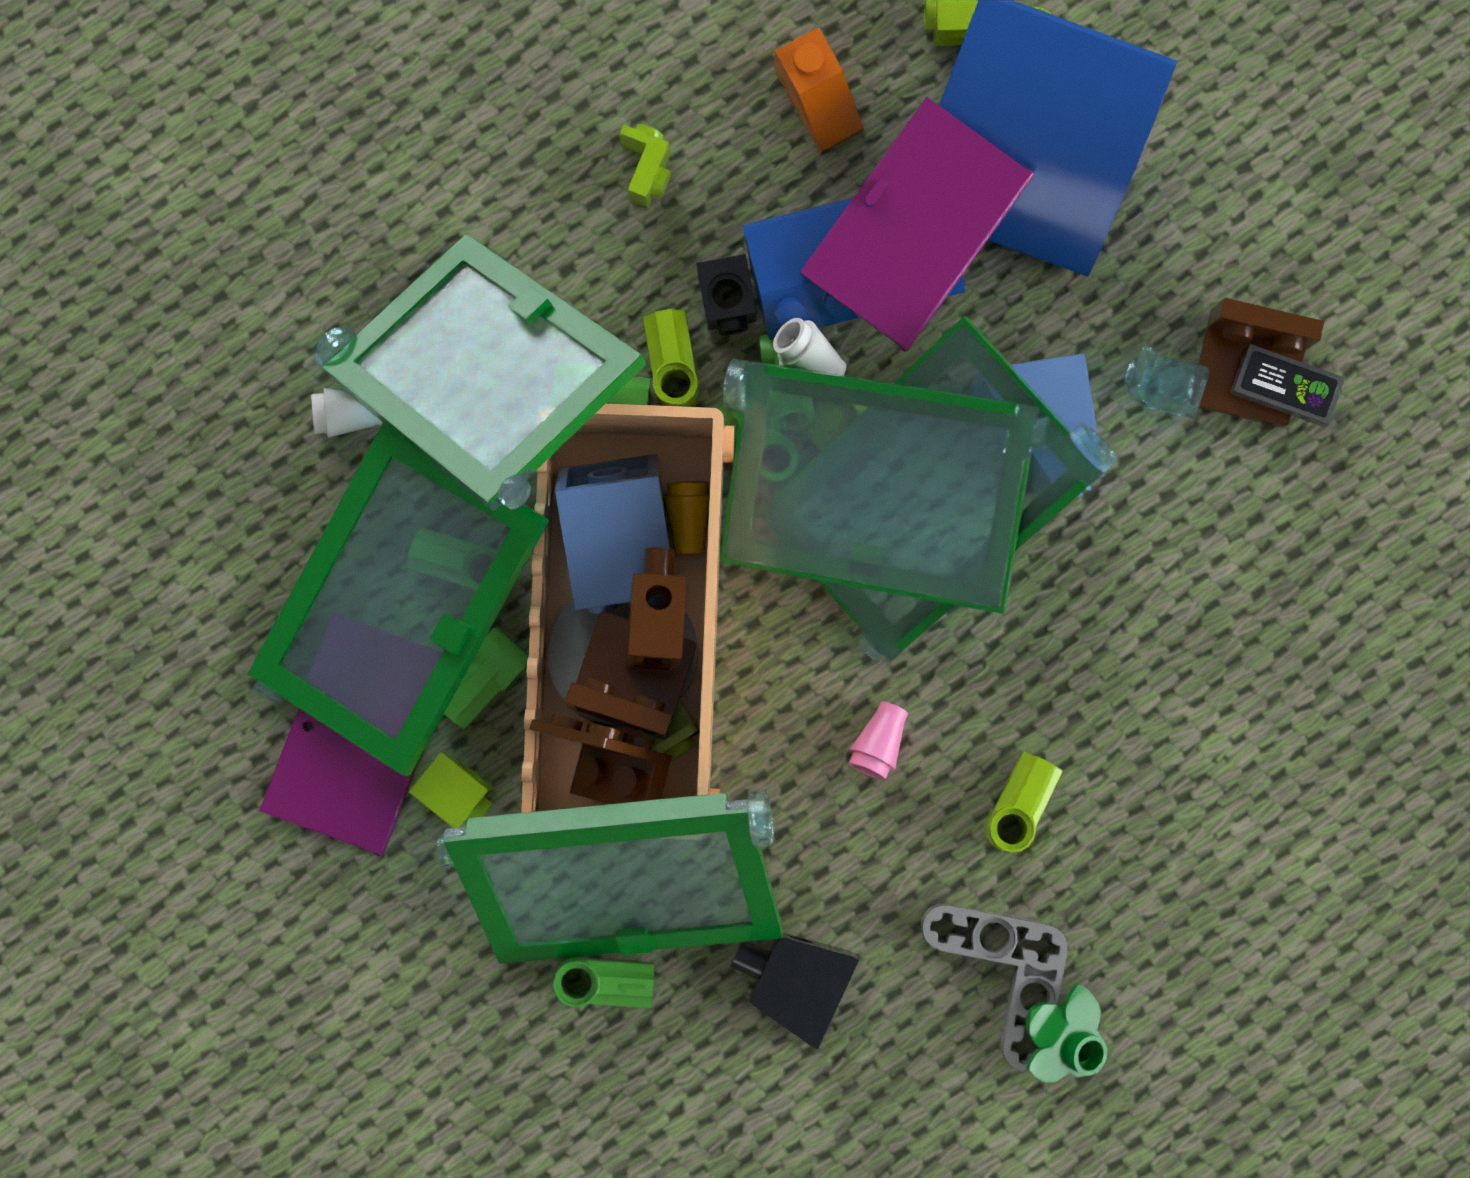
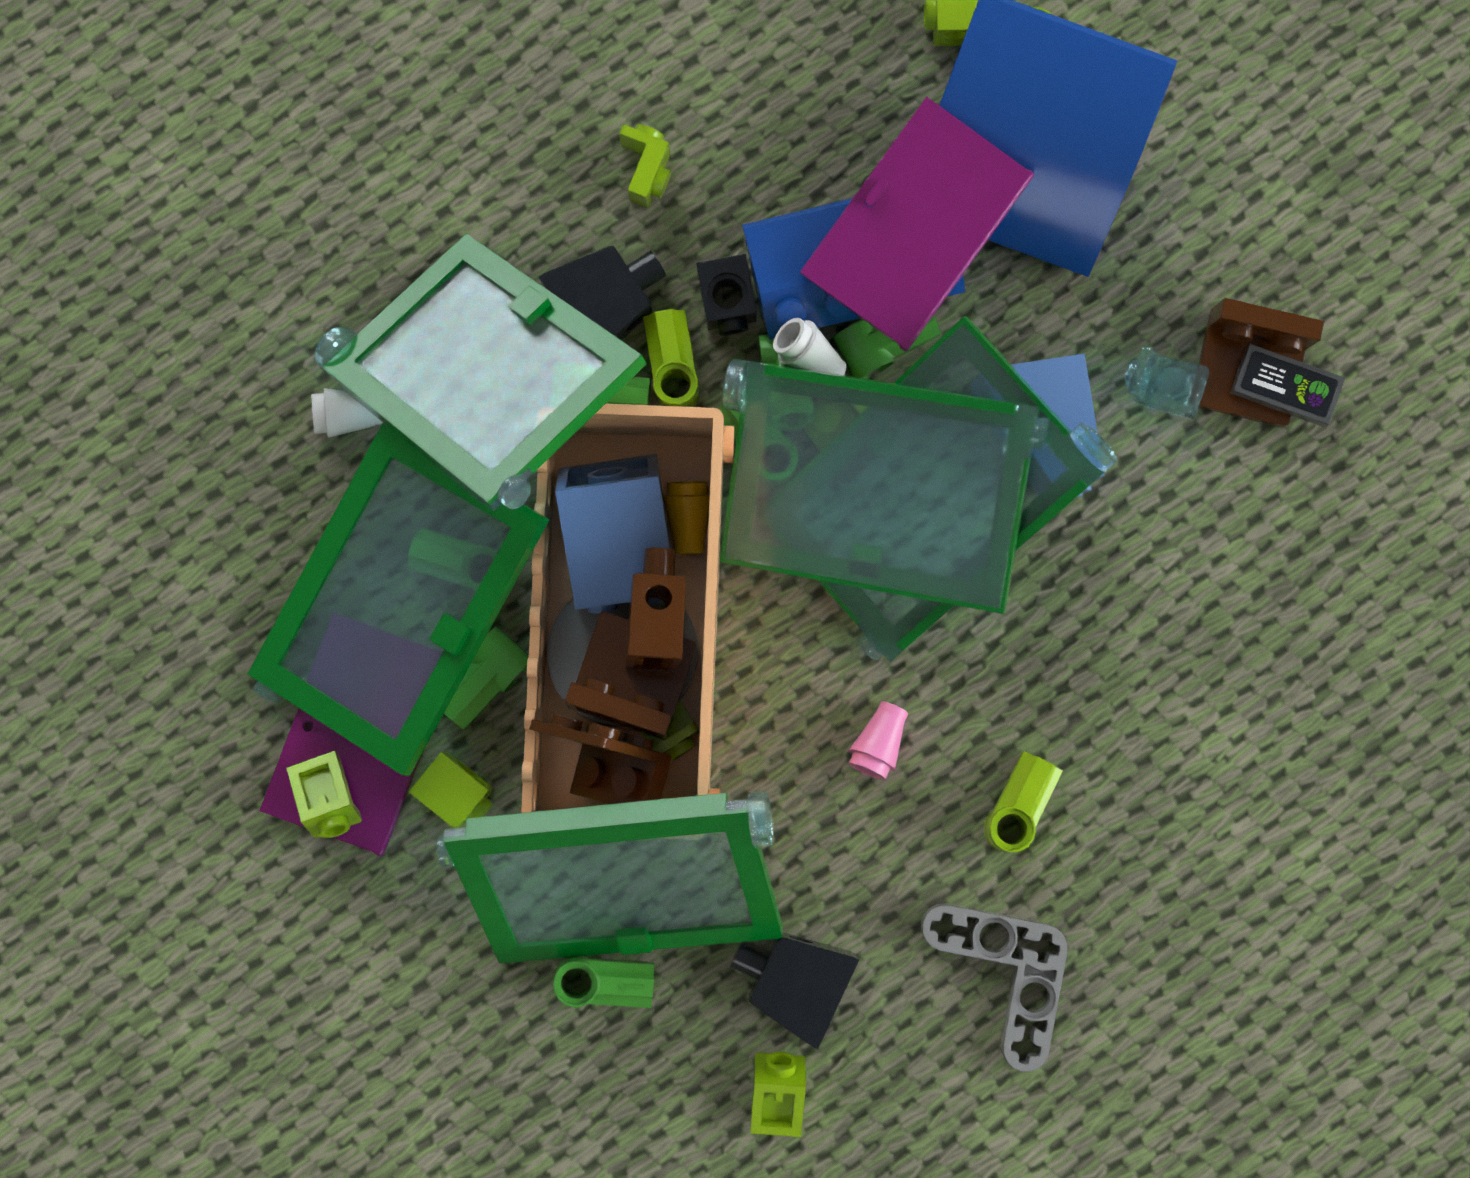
(323, 796): none -> lime bracket
(607, 288): none -> black torso
(778, 1094): none -> lime bracket
(818, 89): orange slope -> none
(869, 349): none -> bright green piece
(1062, 1033): plate -> none

